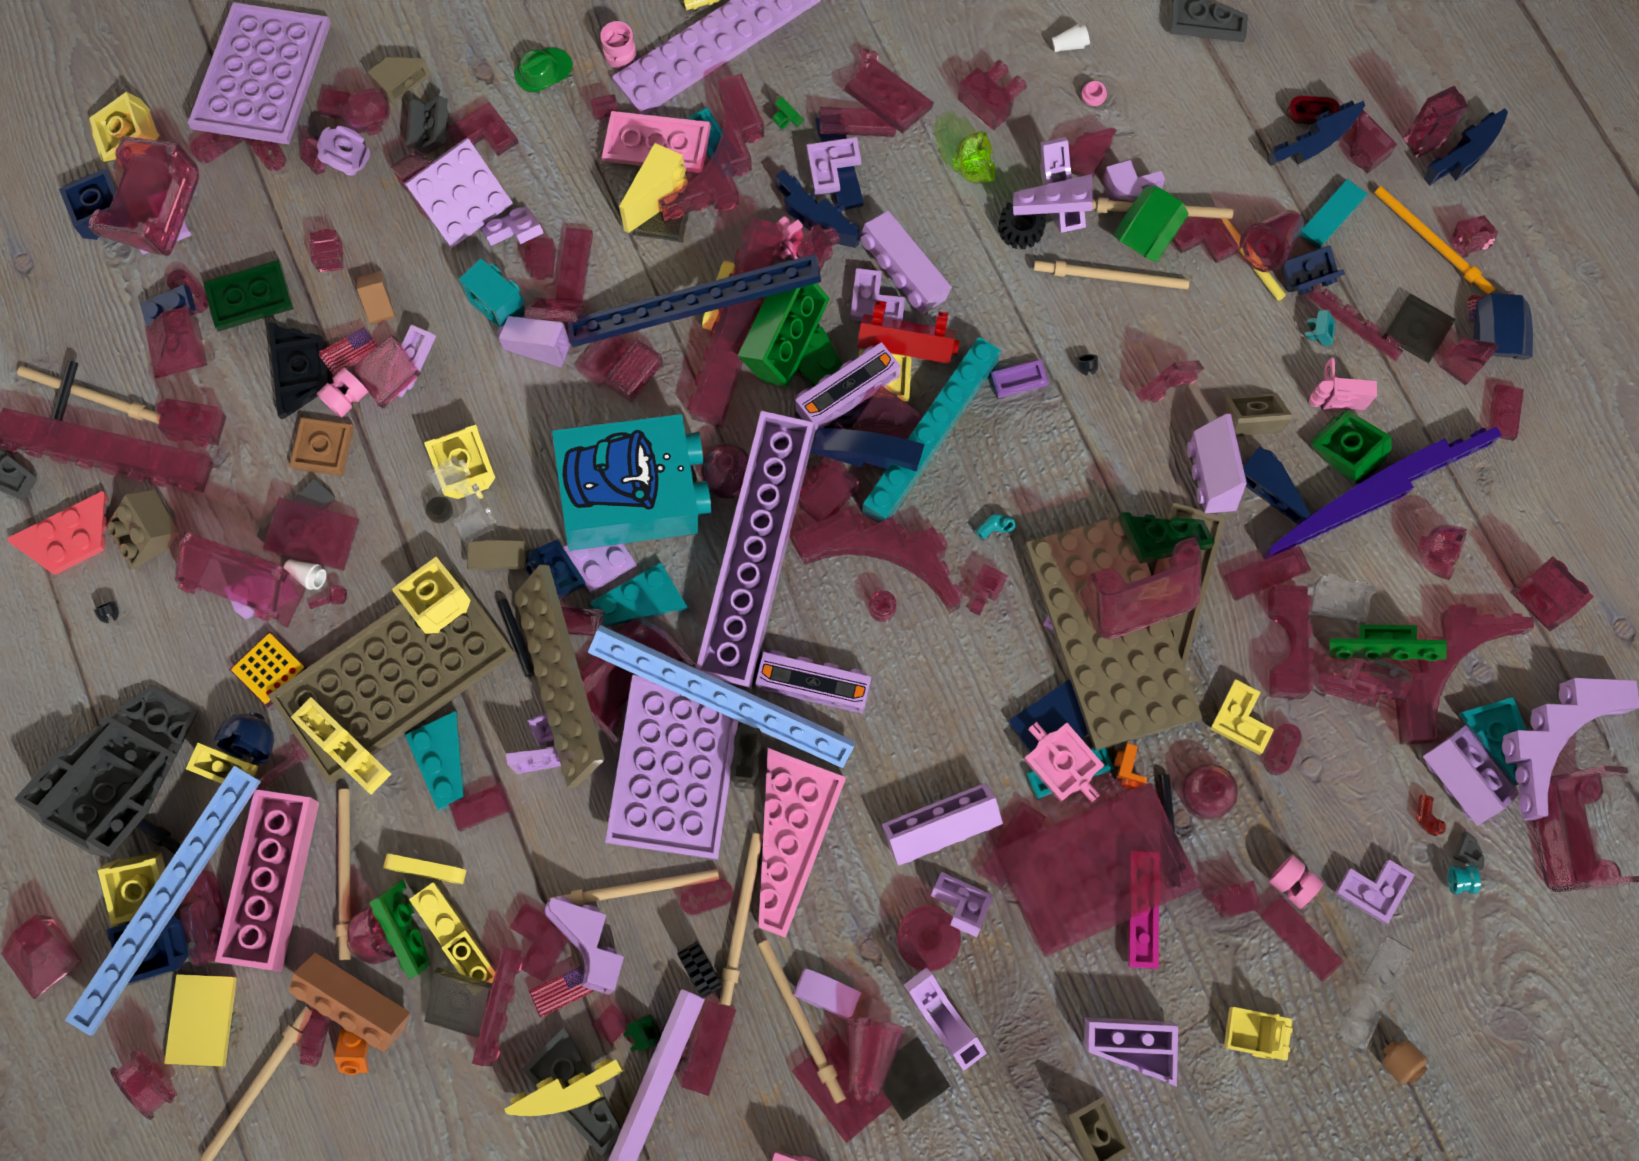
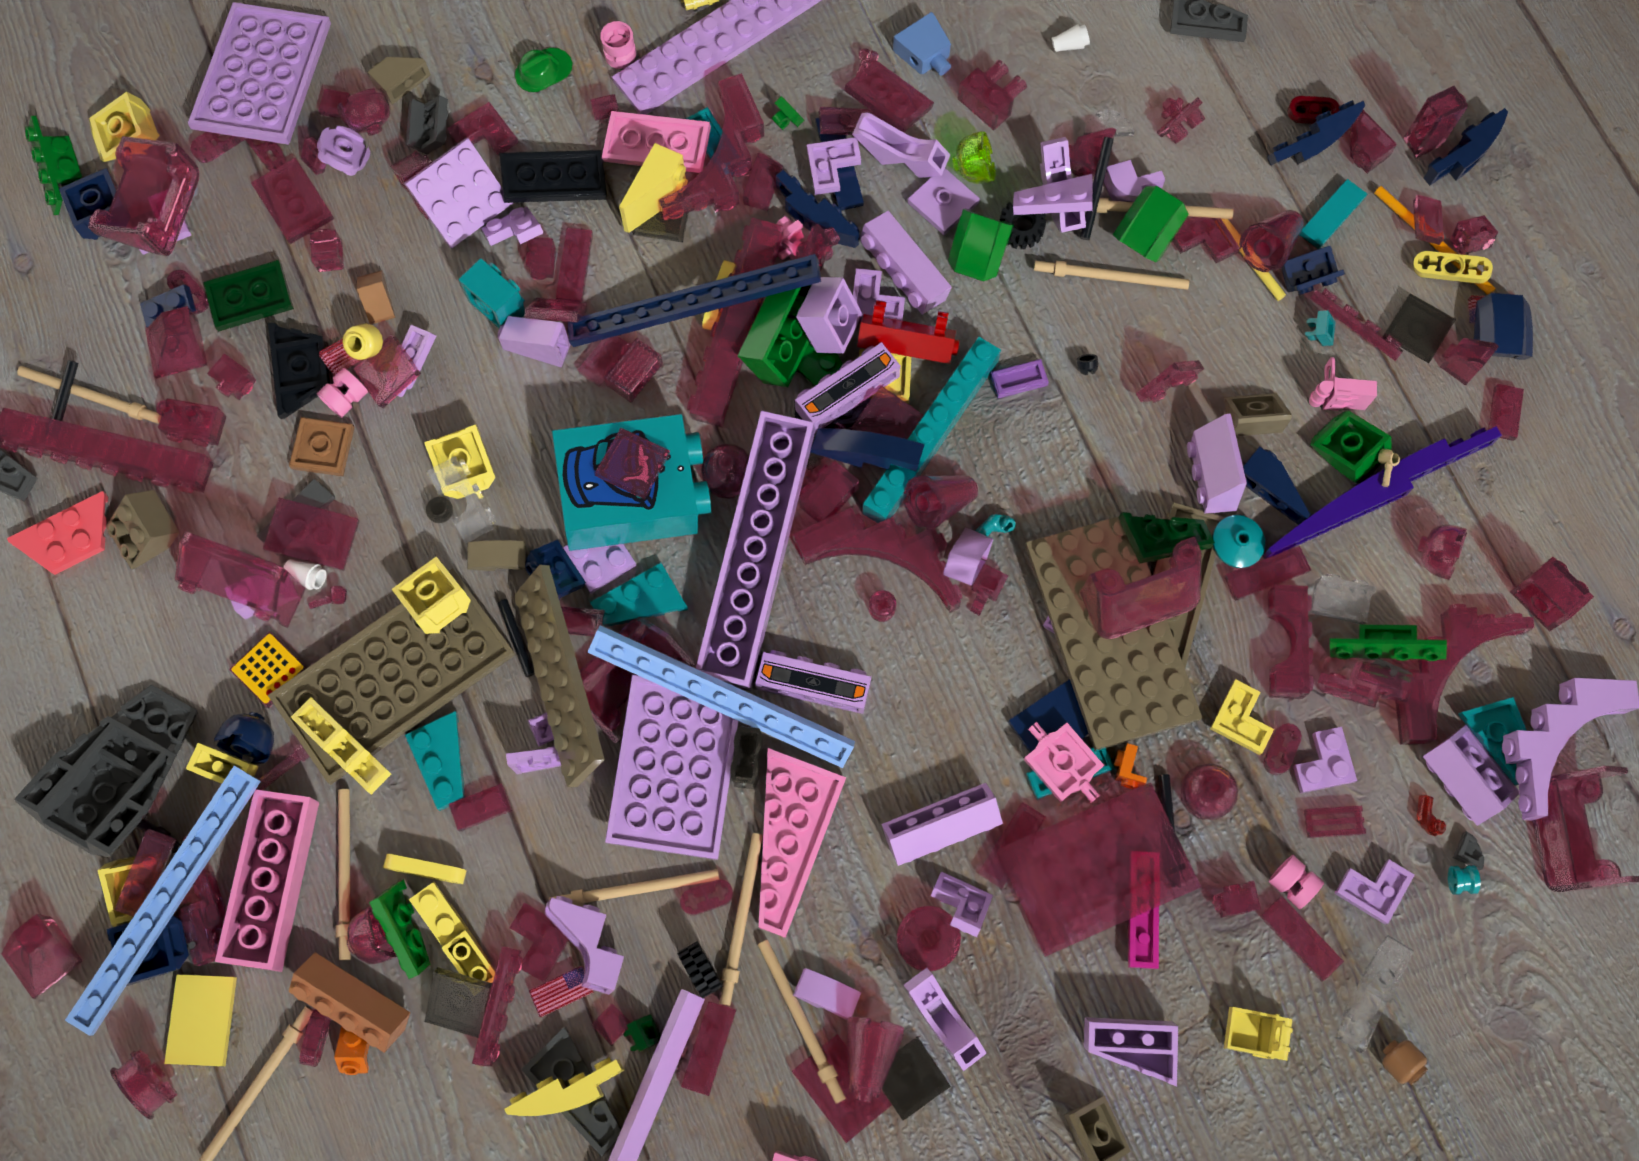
(55, 162): none -> green bracket
(106, 610): black hinge -> none
(145, 871): none -> clear pink tile
(231, 378): none -> clear pink brick
(292, 200): none -> clear pink tile
(362, 341): none -> light yellow head
(552, 176): none -> black tile
(632, 463): none -> clear pink tile
(761, 182): none -> clear pink slope
(829, 315): none -> lavender brick
(893, 146): none -> lavender arch
(924, 46): none -> medium blue torso
(938, 497): none -> clear pink cone
(943, 201): none -> lavender plate
(965, 557): none -> lavender piece
(979, 245): none -> green slope
(1094, 93): bright pink plate -> none
(1097, 186): none -> black bar
(1189, 113): none -> clear pink hips
(1231, 549): none -> teal dish
(1333, 766): none -> lavender plate
(1358, 820): none -> clear pink tile
(1389, 459): none -> tan hand
(1428, 219): none -> clear pink tile
(1470, 277): none -> light yellow beam

